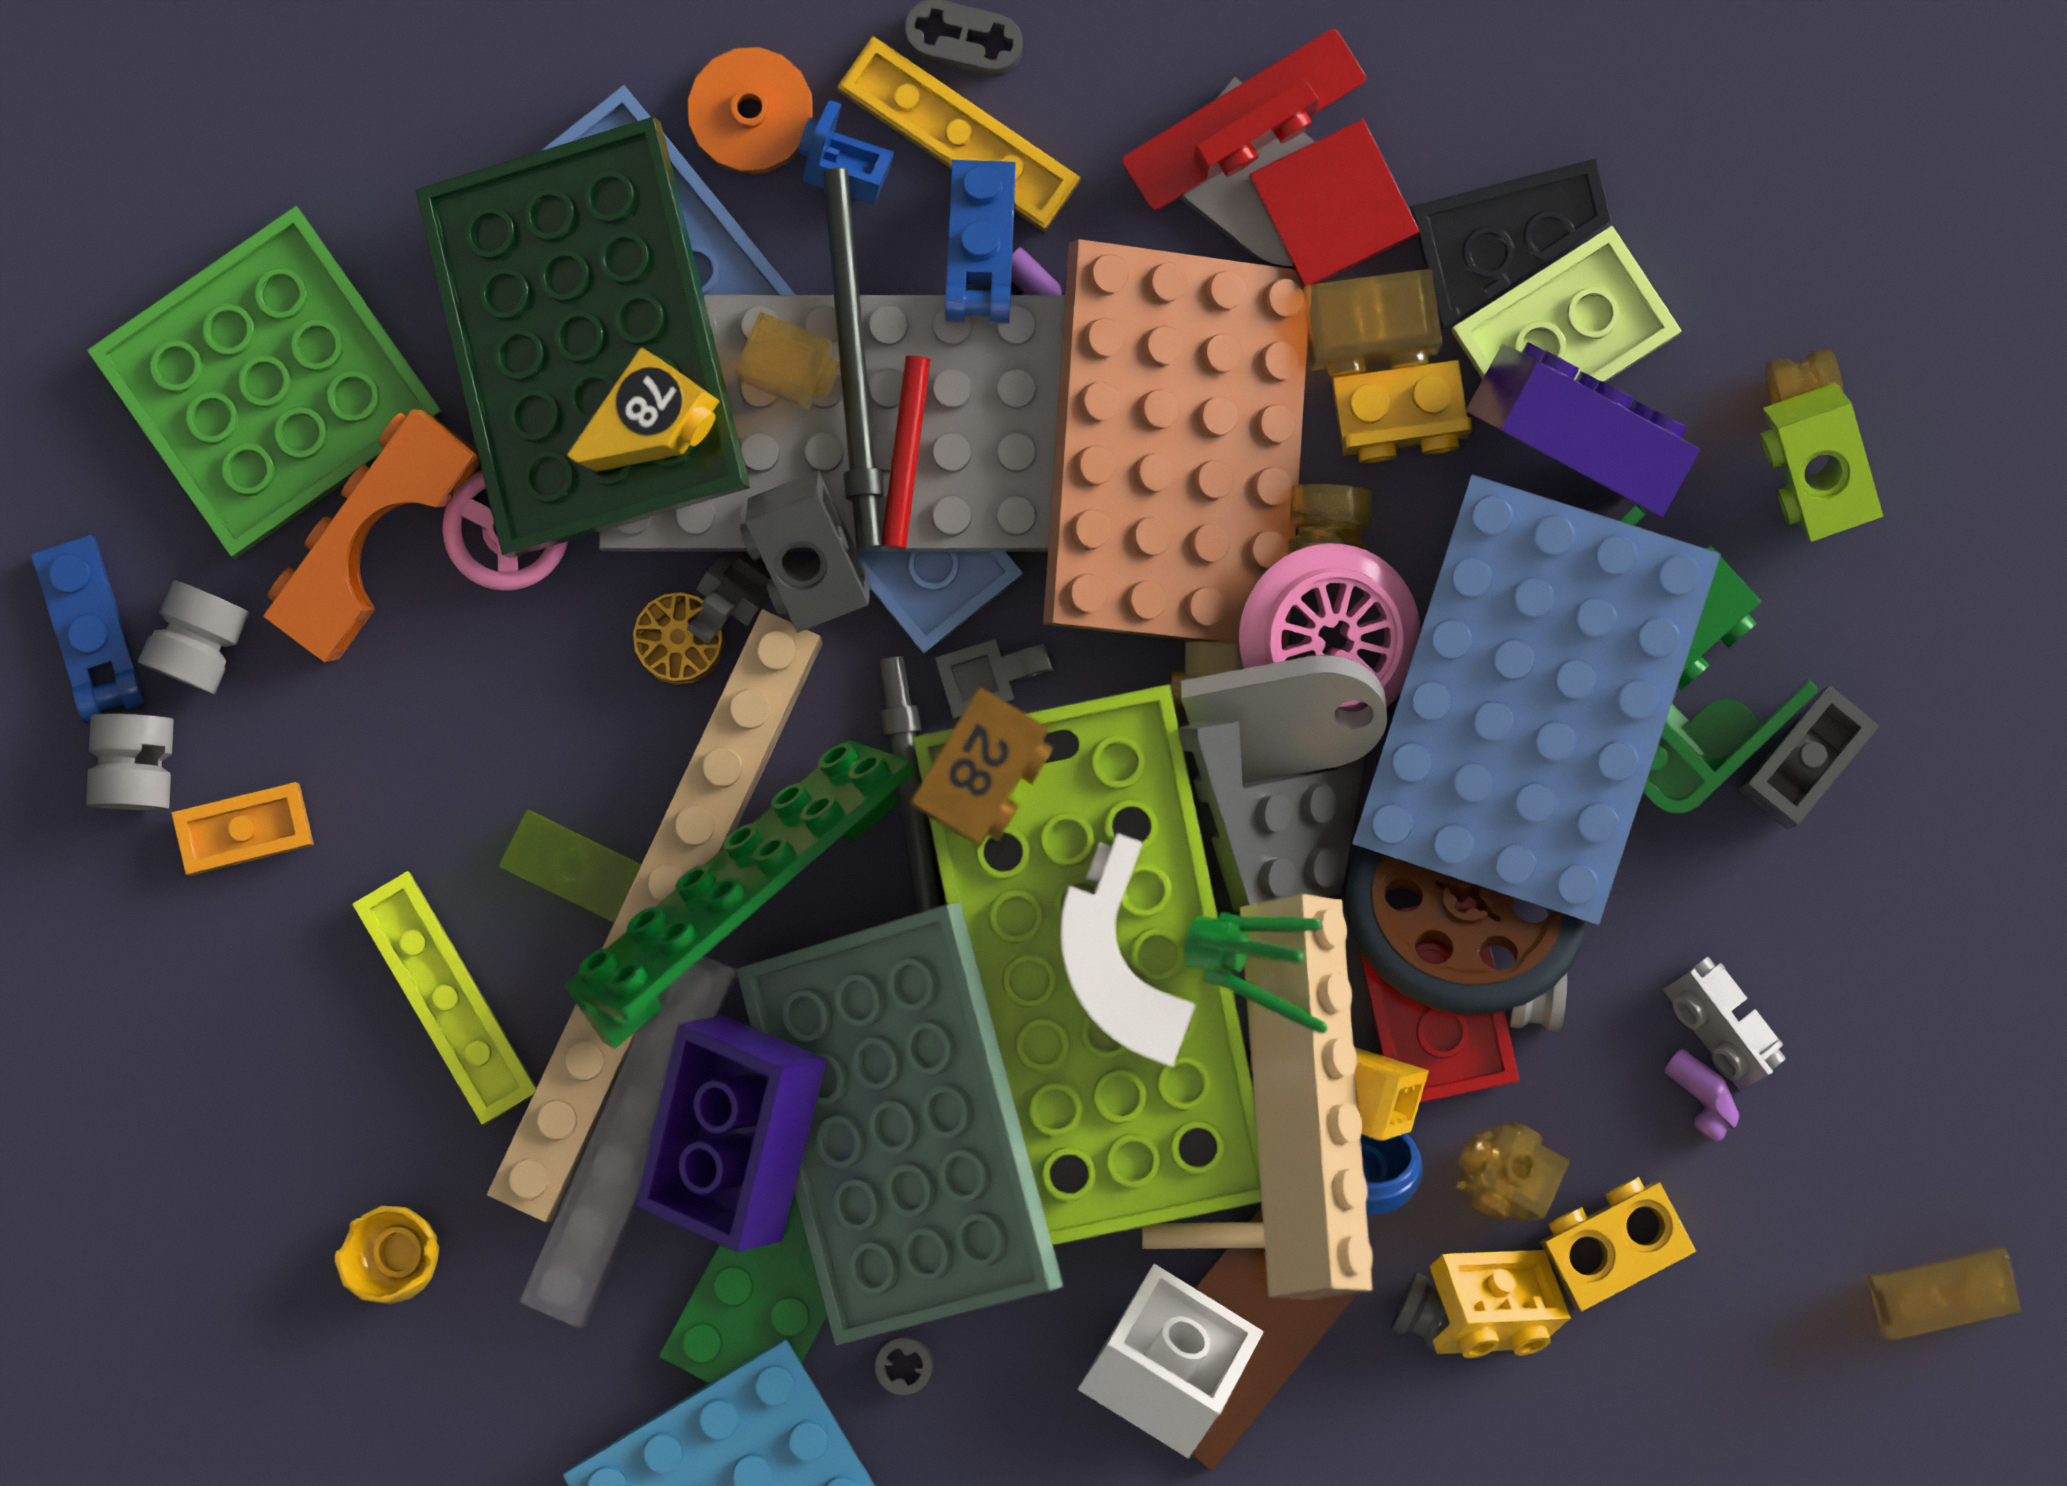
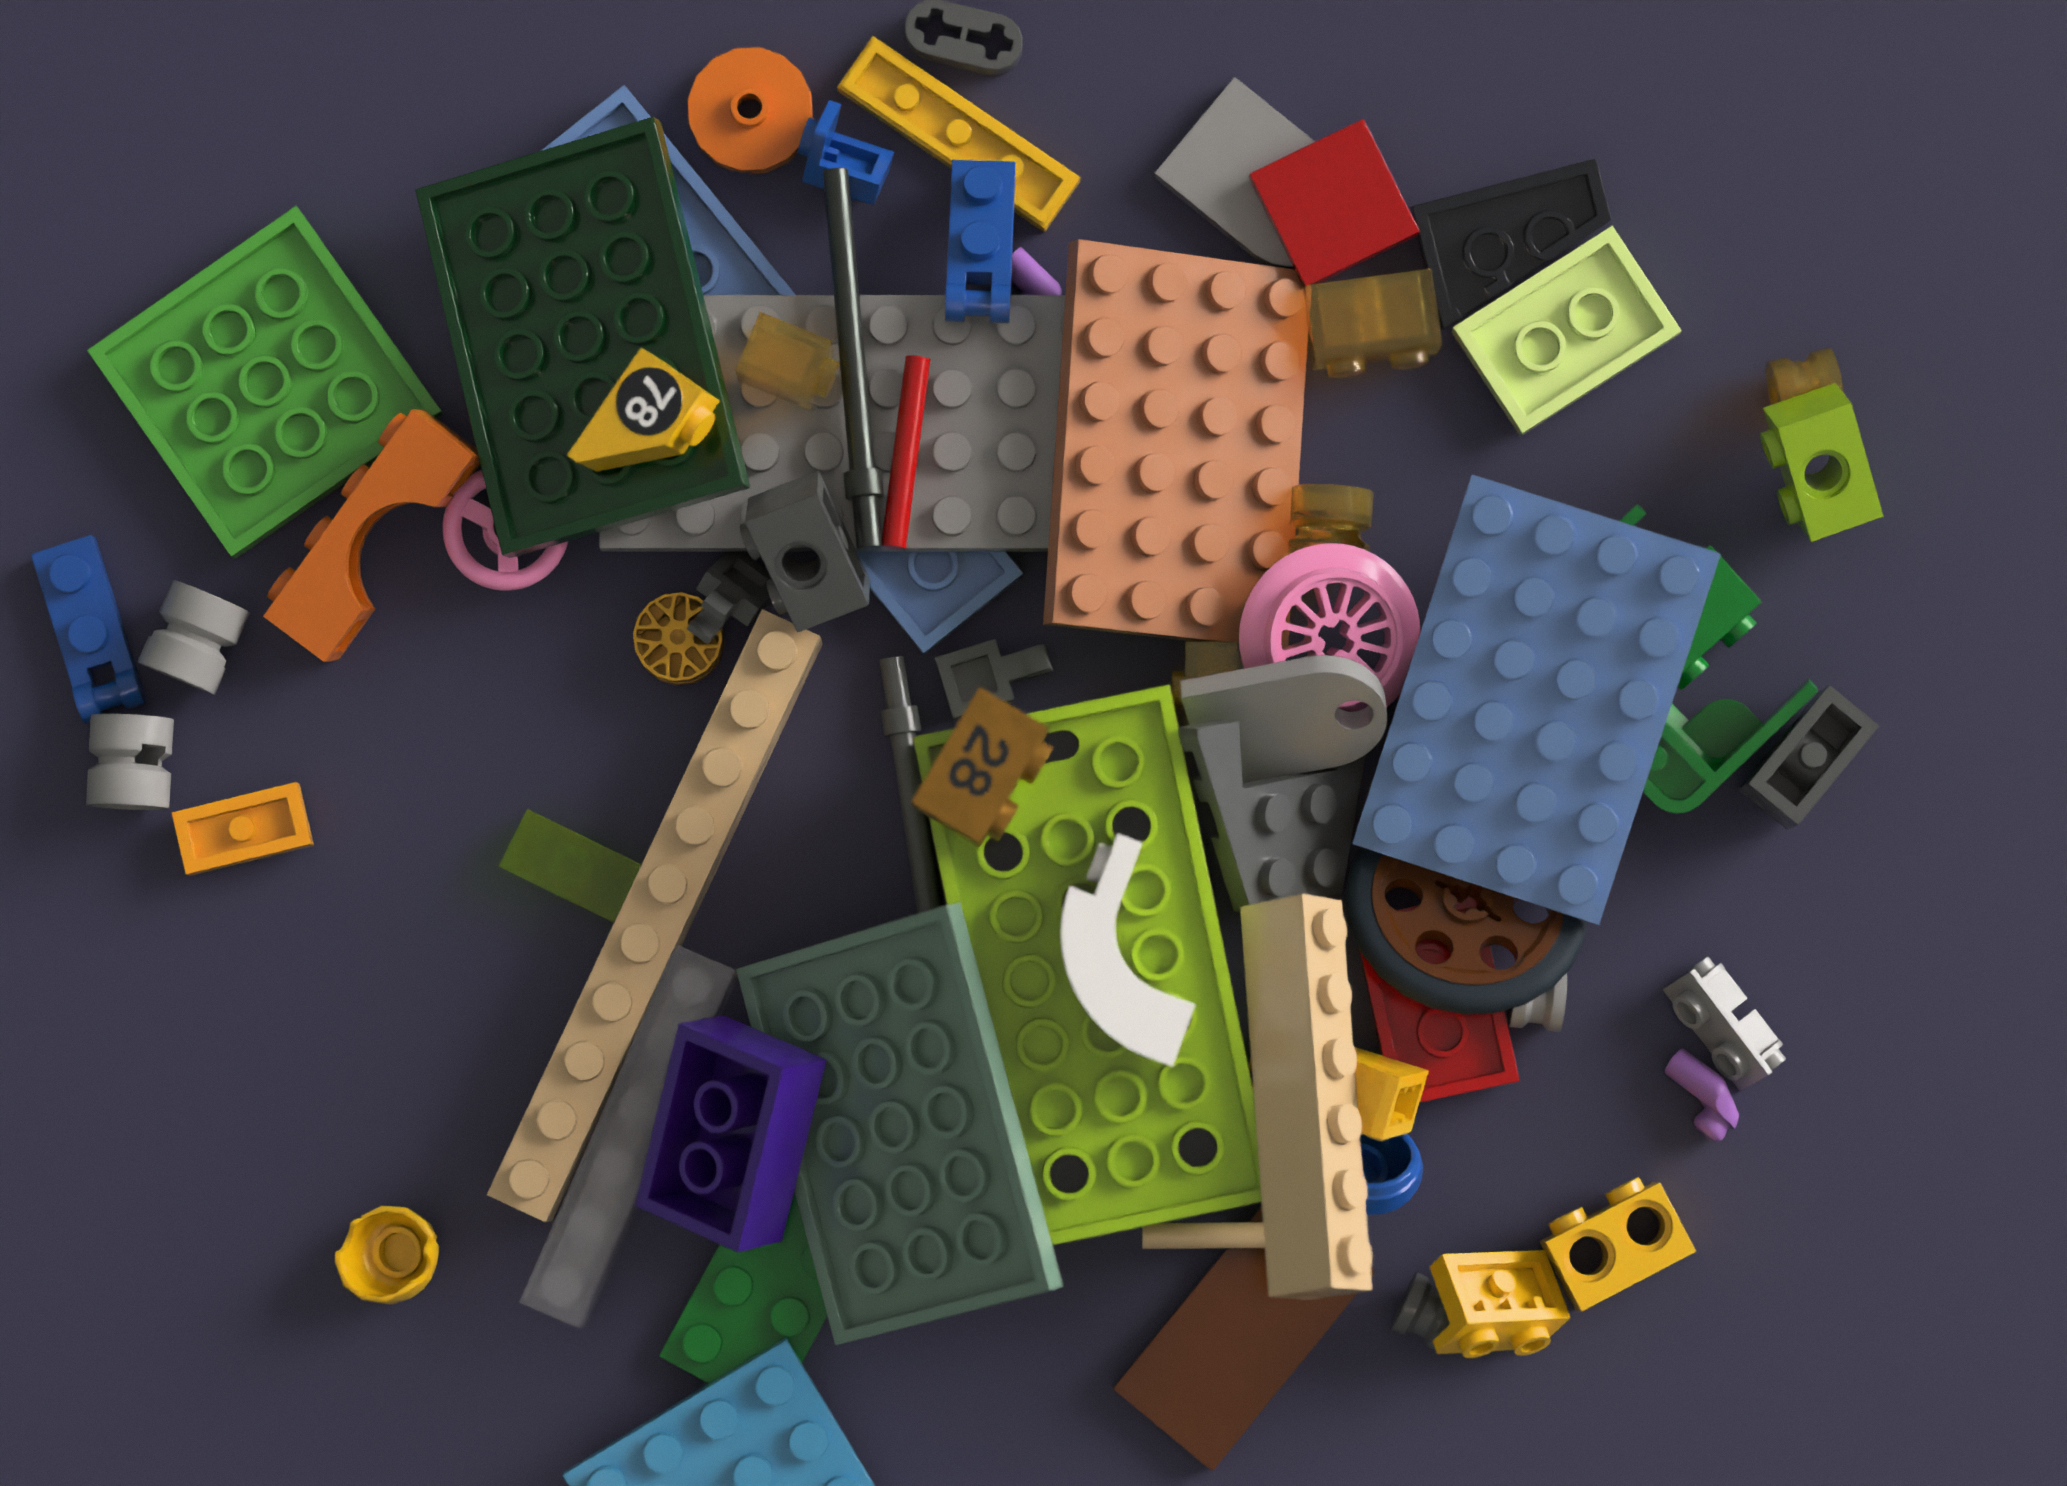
(445, 998): neon yellow plate -> none
(709, 901): green bracket -> none
(908, 1346): dark grey bush -> none
(1171, 1361): white slope -> none
(1224, 946): green plant -> none
(1244, 120): red bracket -> none
(1401, 410): yellow bracket -> none
(1510, 1173): clear yellow brick -> none
(1585, 425): dark purple brick -> none
(1944, 1293): clear yellow brick -> none

